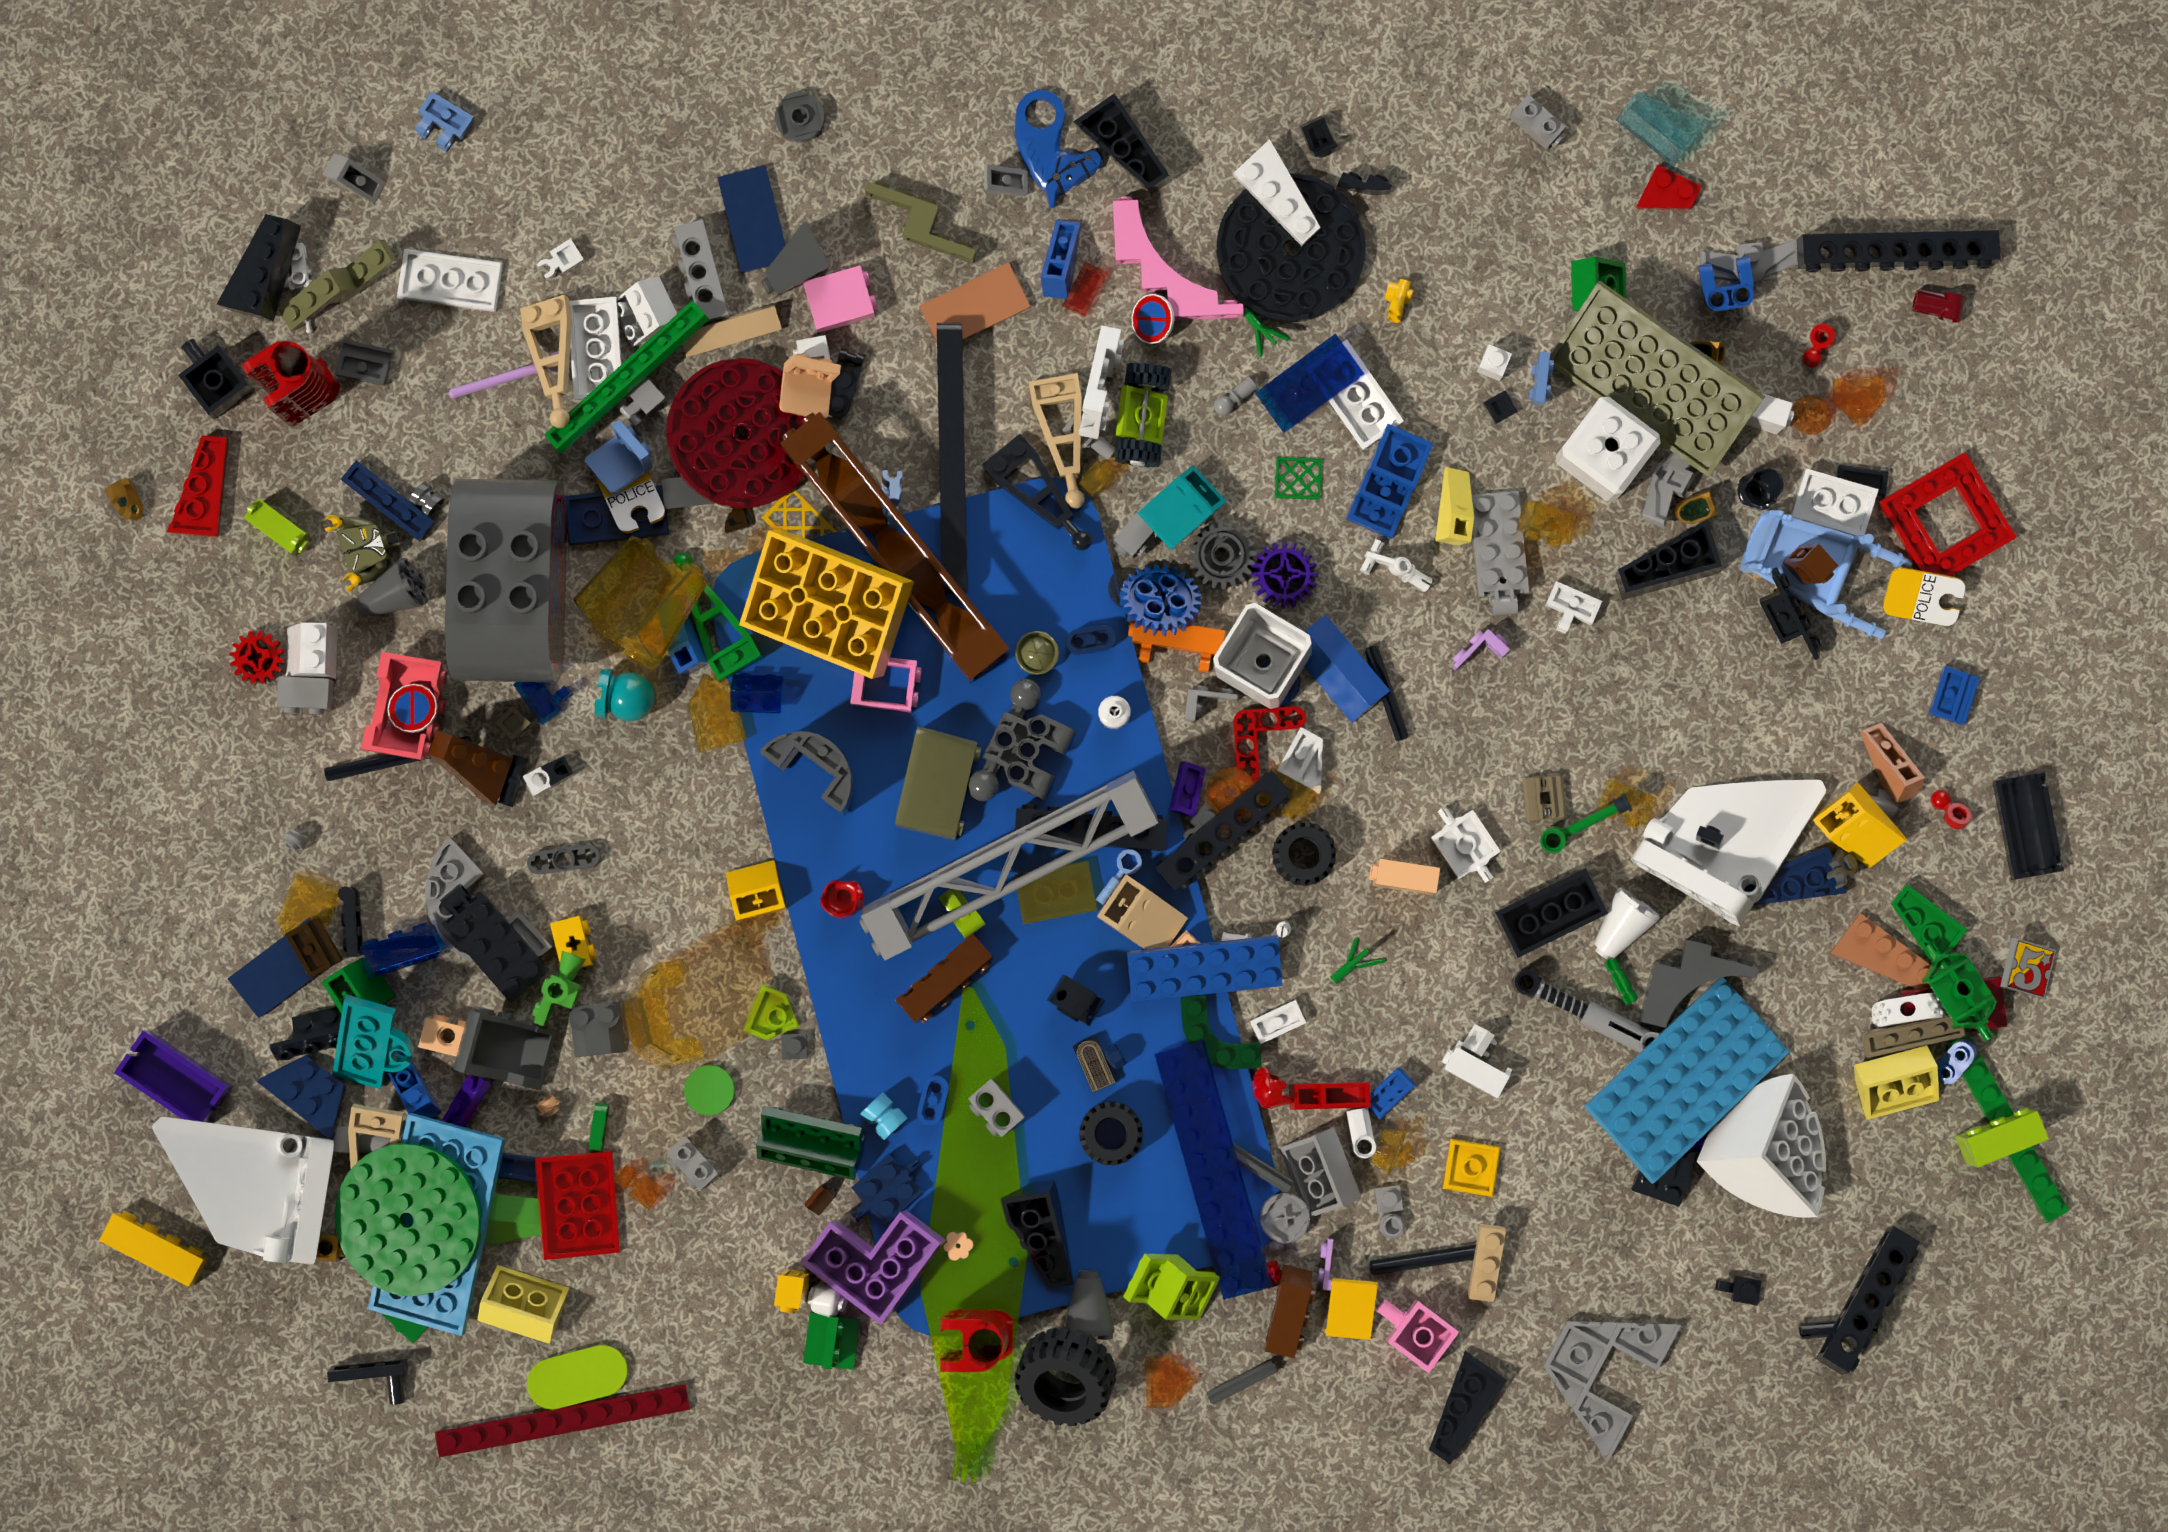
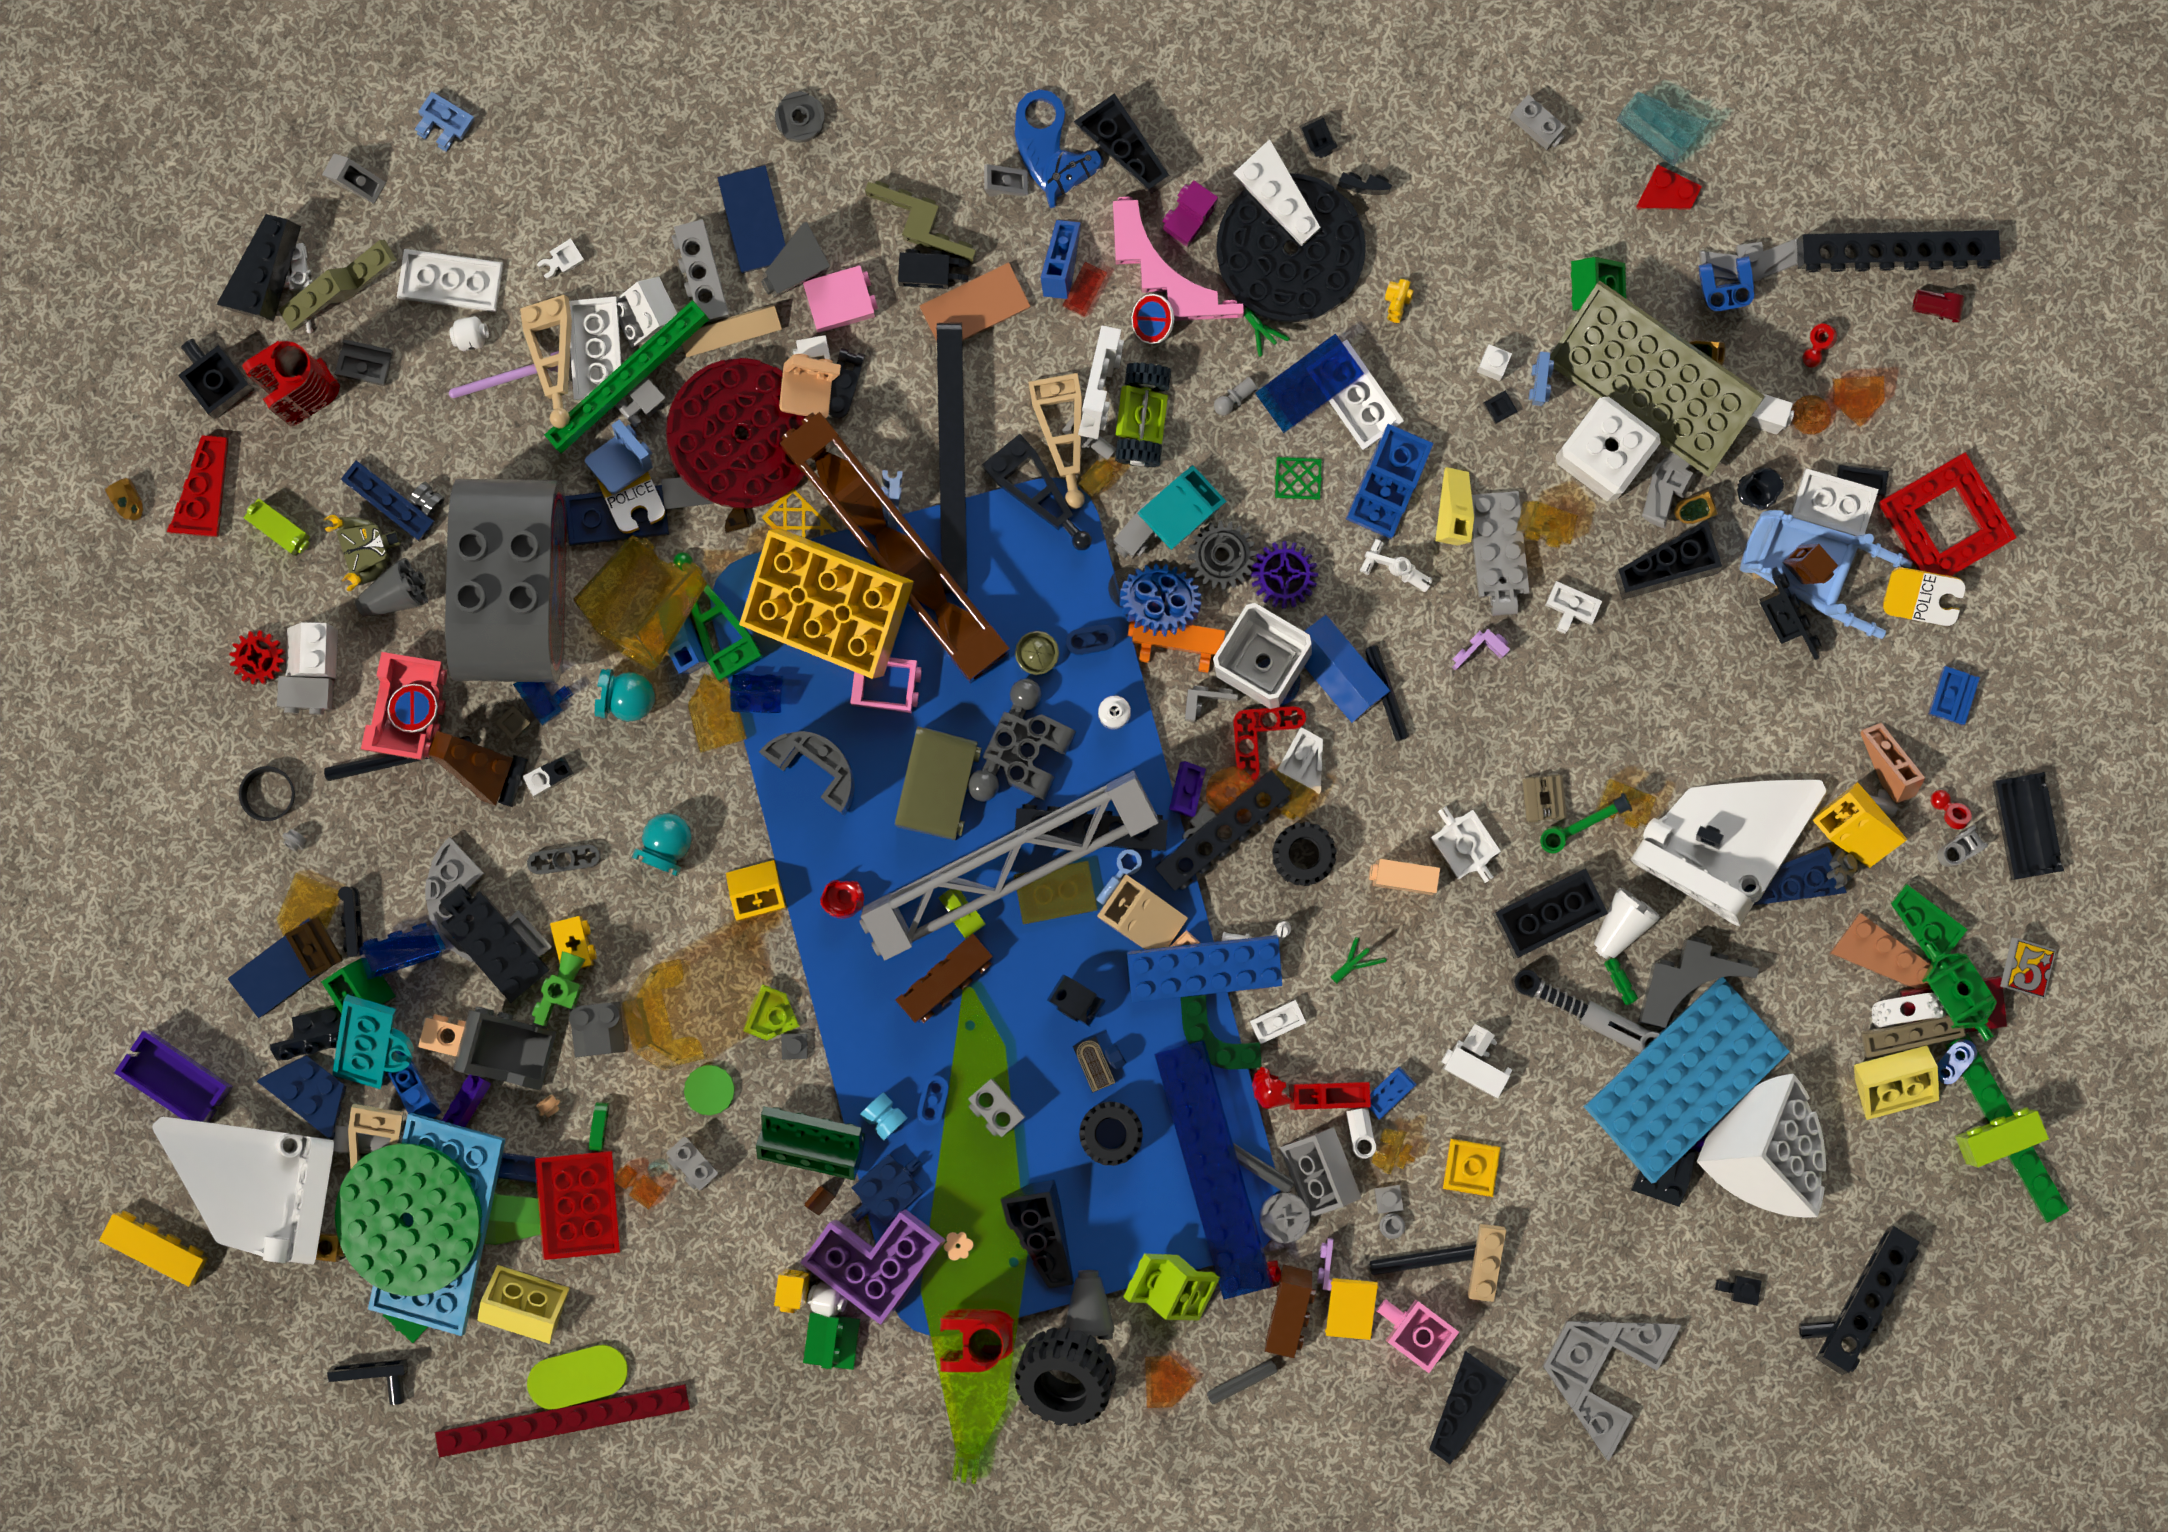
(244, 787): none -> black tyre
(468, 333): none -> white head
(664, 842): none -> teal tile
(929, 269): none -> black hinge
(1193, 211): none -> magenta brick
(1965, 846): none -> light grey piece

